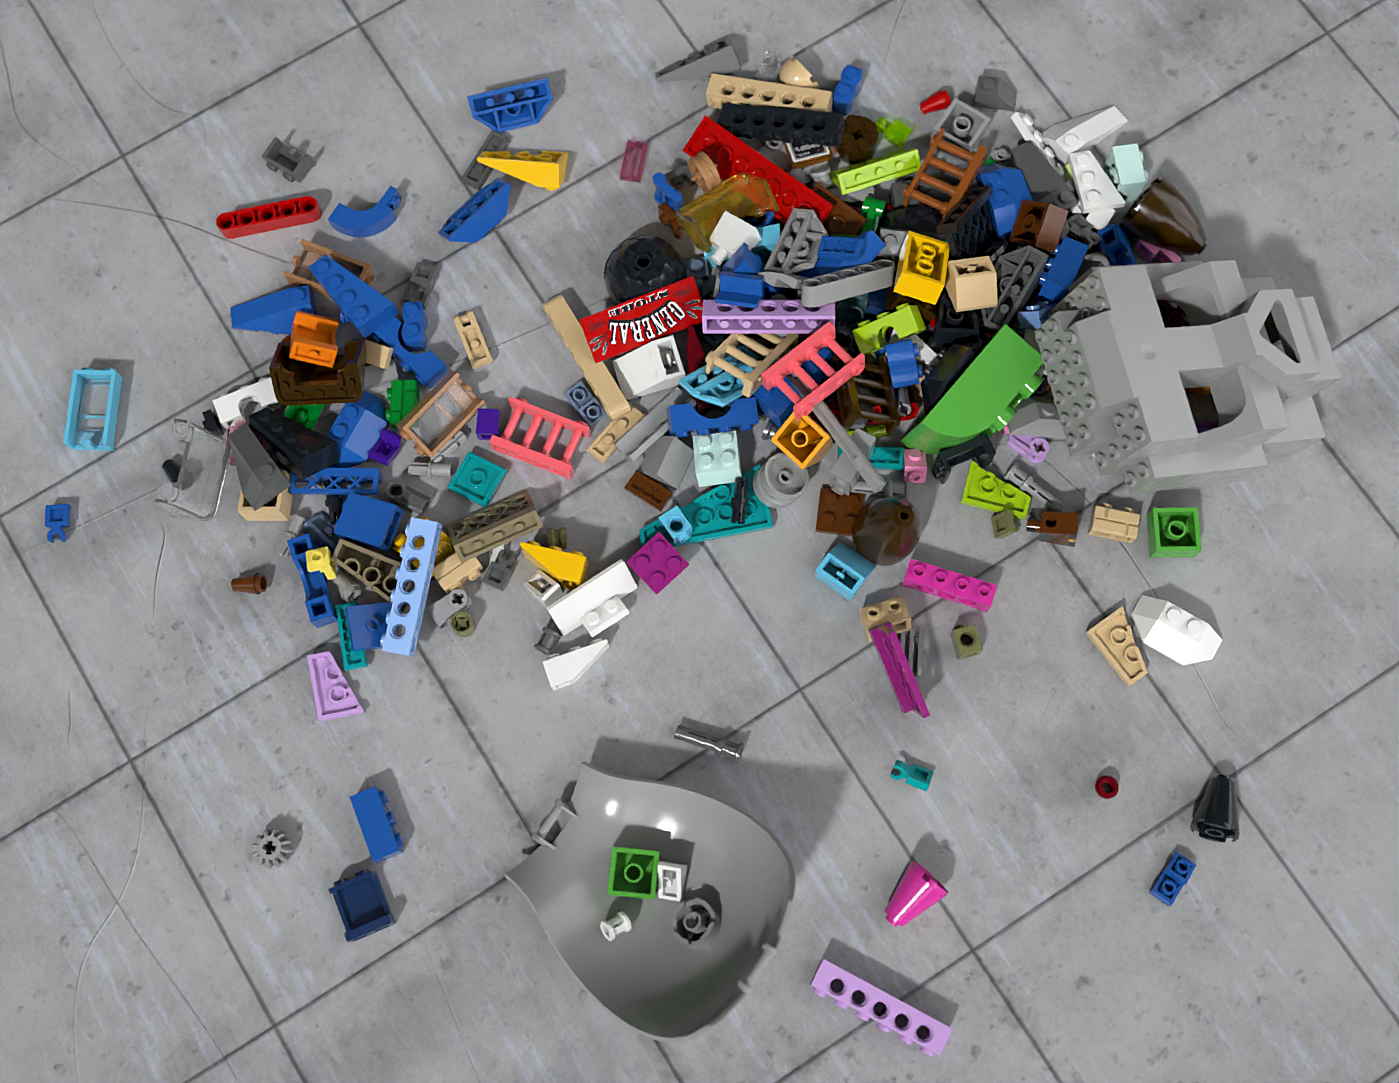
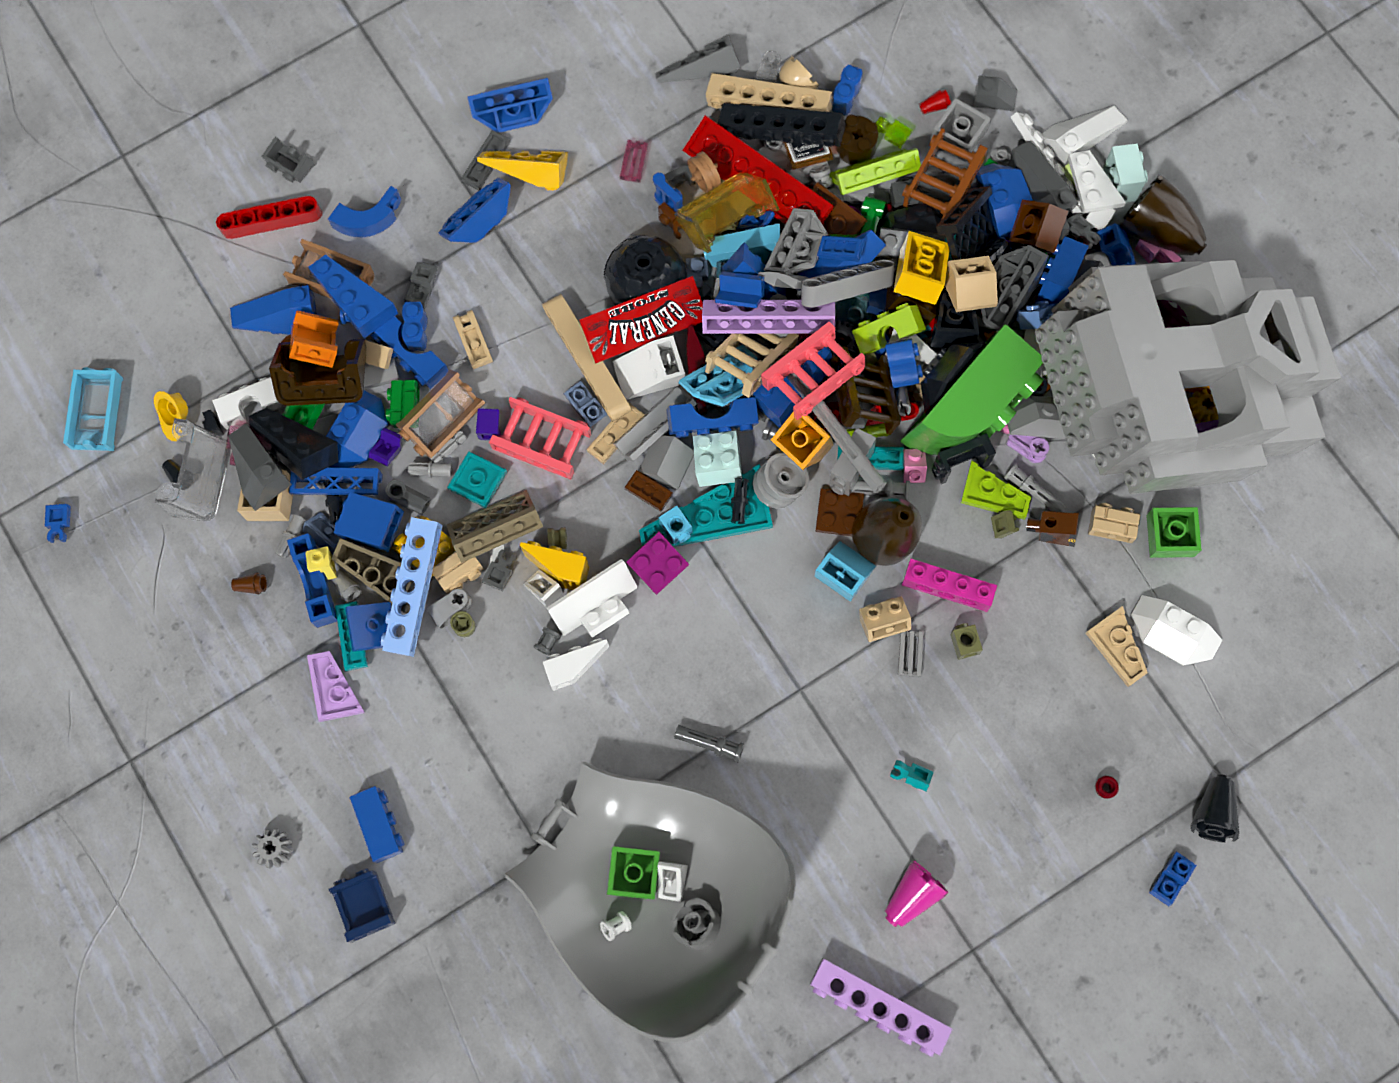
(168, 408): none -> yellow piece
(730, 235): white torso -> none
(898, 669): magenta fence -> none
(1200, 412): none -> gear

